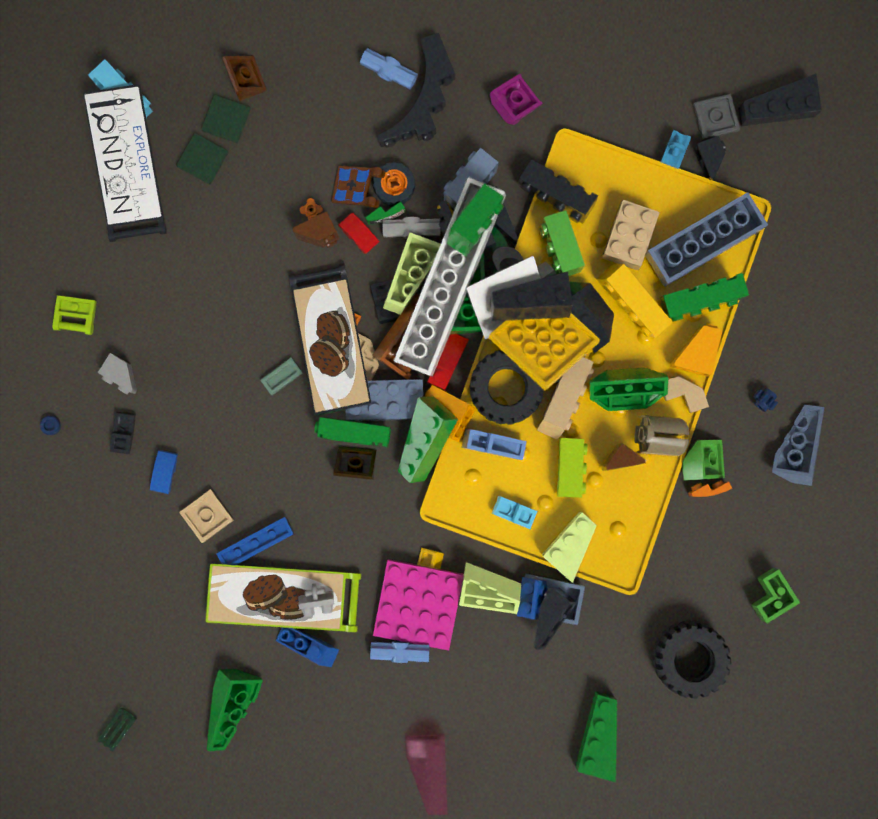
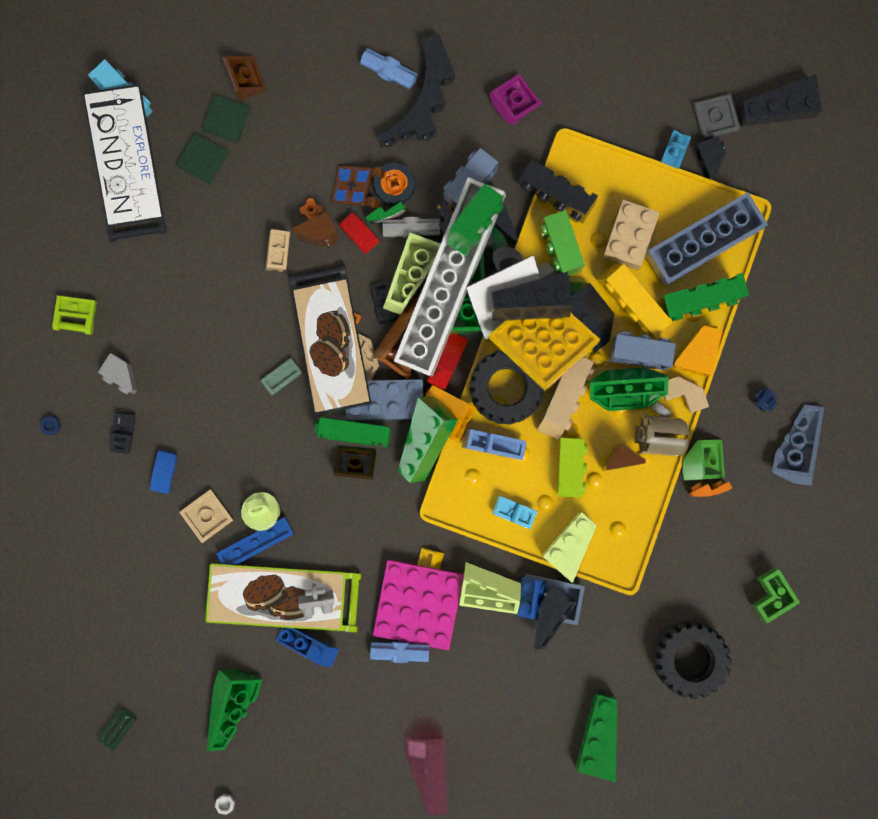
(225, 803): none -> white tile
(260, 511): none -> yellowish green tile
(277, 250): none -> tan hinge
(642, 351): none -> sand blue brick
(661, 410): none -> light grey tile

